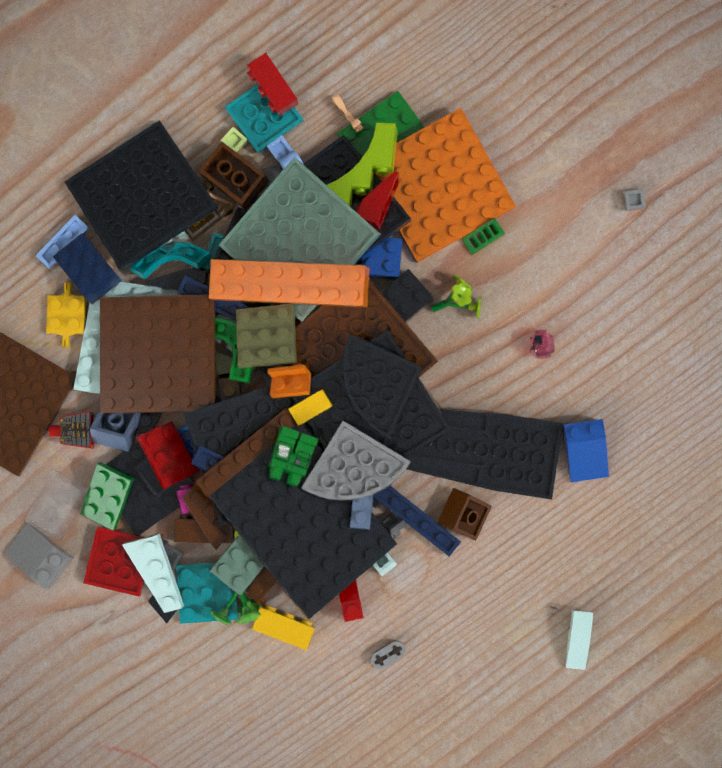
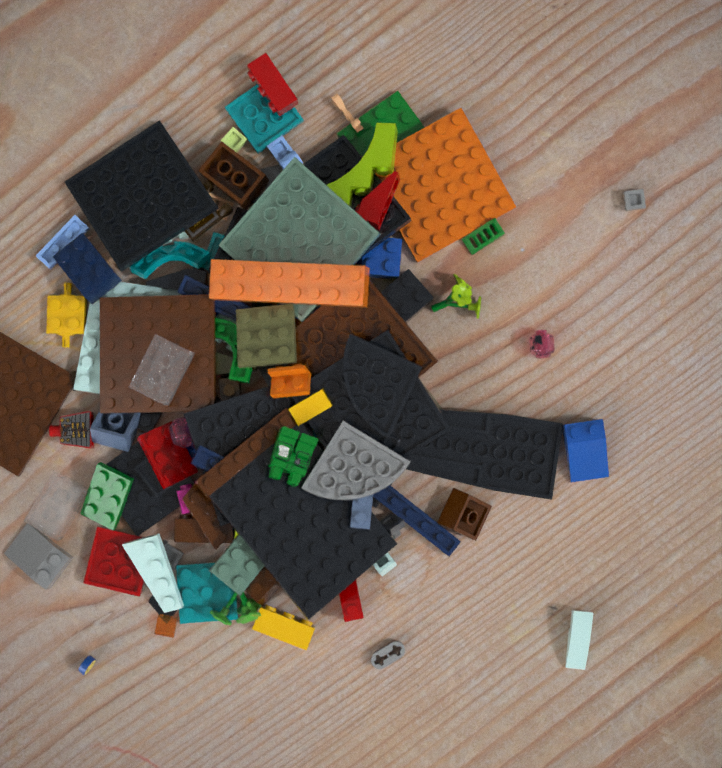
(87, 664): none -> blue tile
(161, 370): none -> clear brick
(166, 625): none -> clear orange tile
(180, 433): none -> clear pink head

